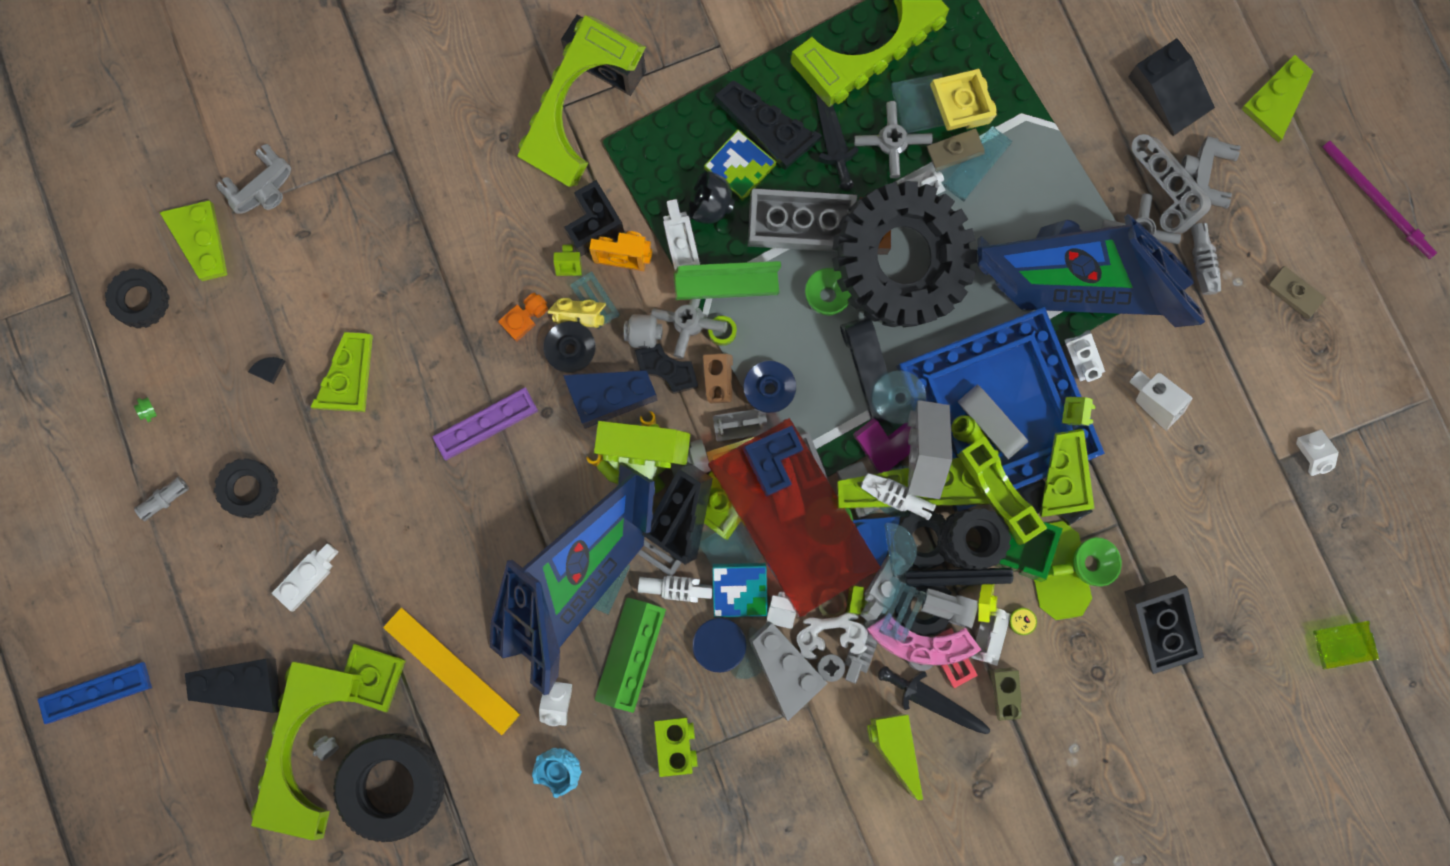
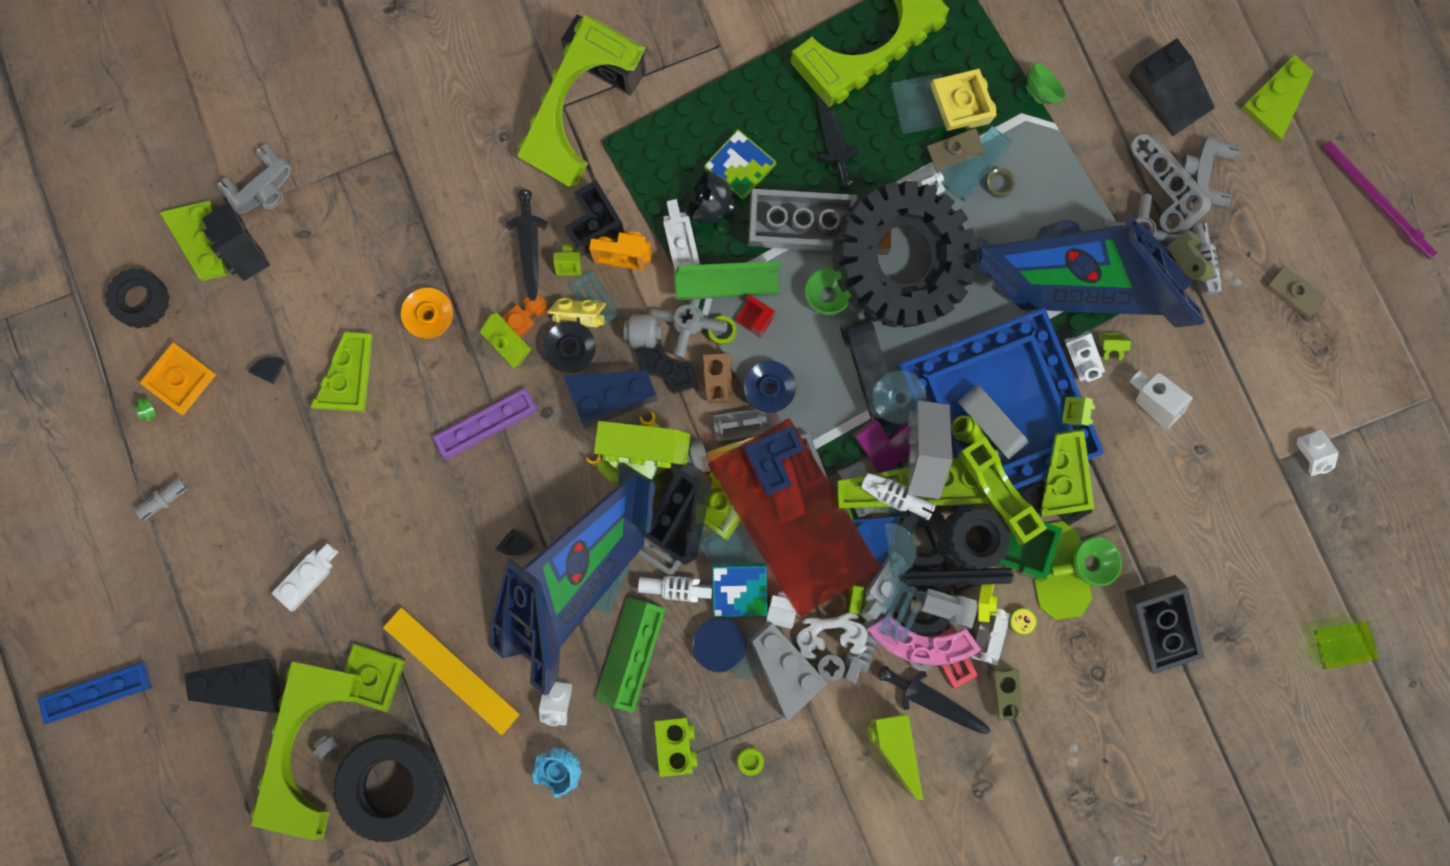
(178, 378): none -> light orange plate
(225, 488): black tyre -> none
(234, 242): none -> black brick
(420, 303): none -> light orange dish
(505, 340): none -> lime plate
(514, 544): none -> black tile
(527, 231): none -> black sword
(750, 761): none -> lime tile
(755, 316): none -> red panel
(775, 132): black wing -> none
(885, 143): light grey bar -> none
(1003, 172): none -> olive piece
(1044, 85): none -> bright green piece
(1114, 341): none -> lime tile
(1189, 257): none -> olive leg

